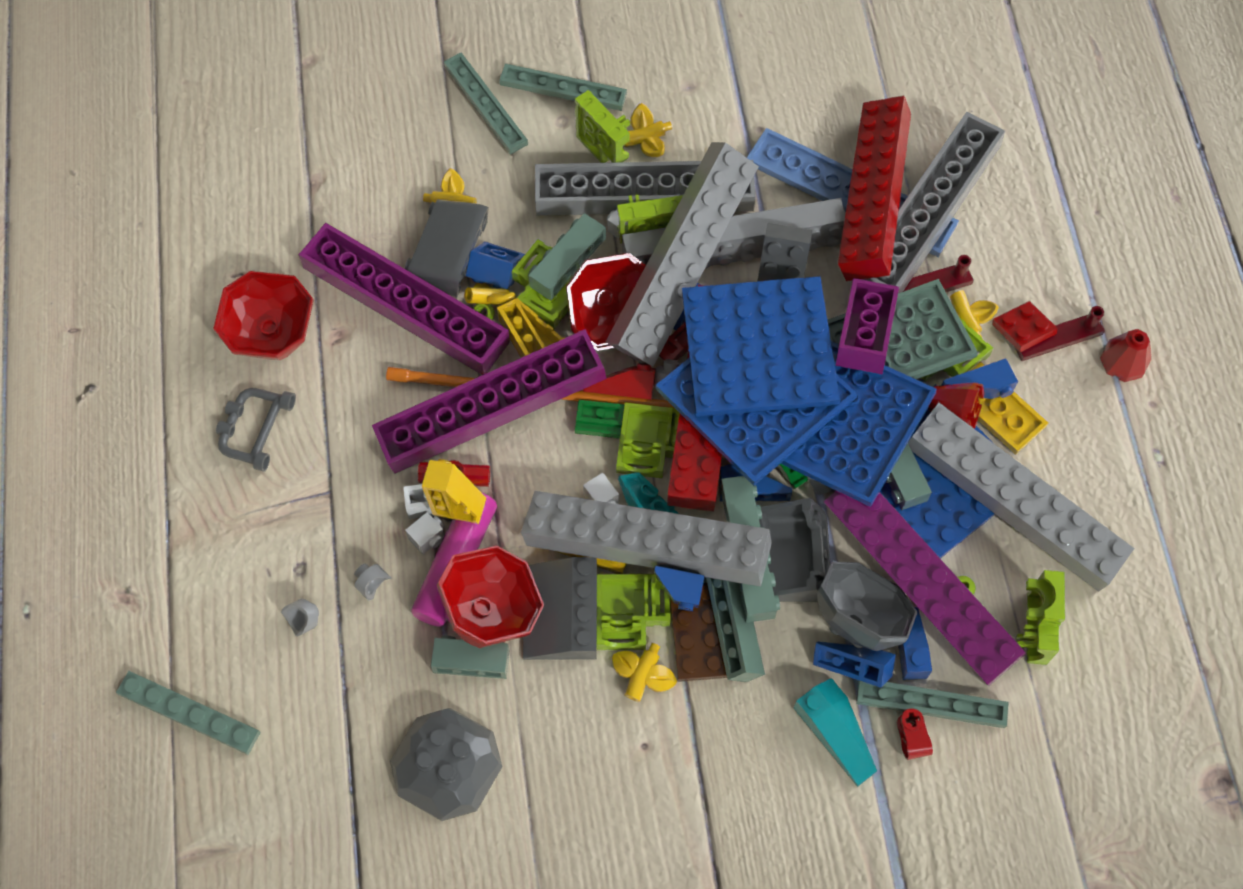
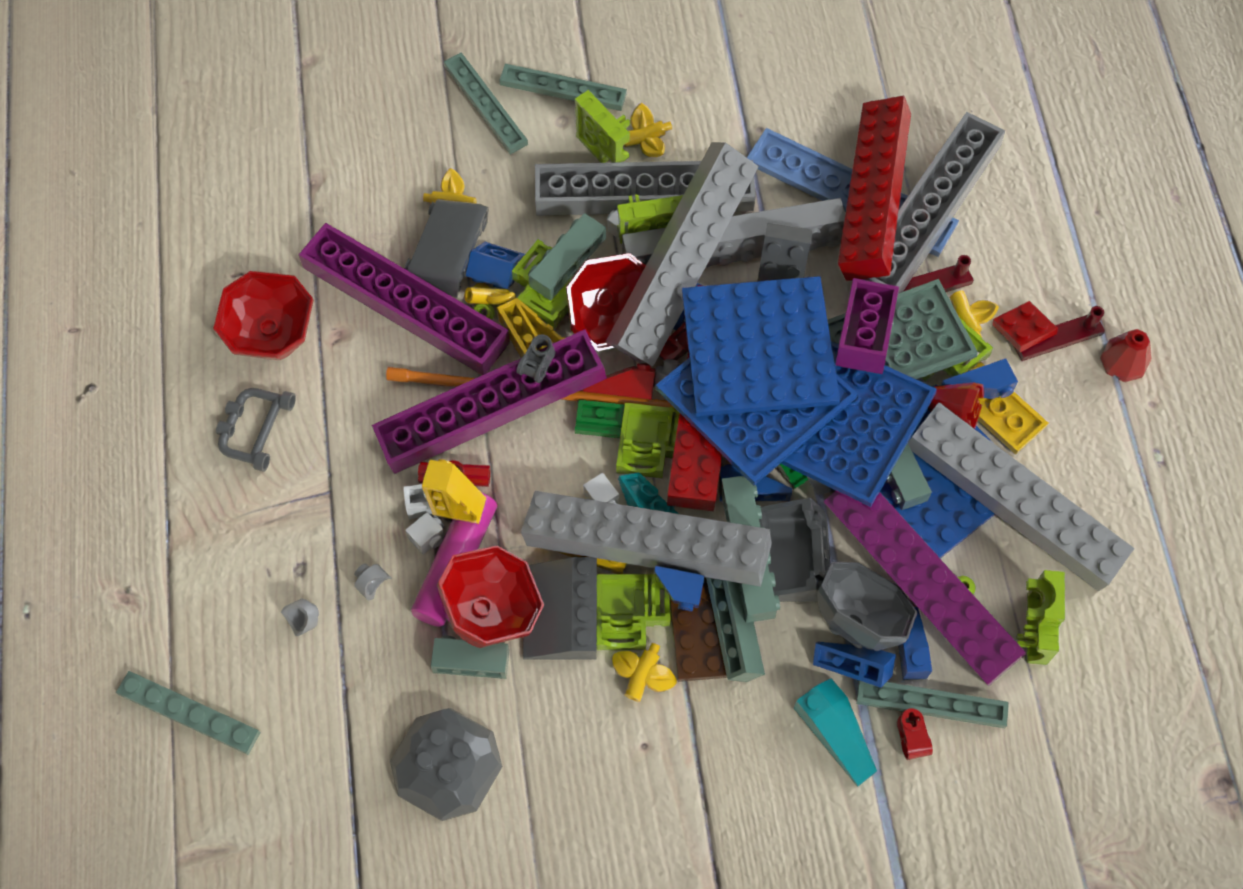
(535, 362): none -> dark grey piece

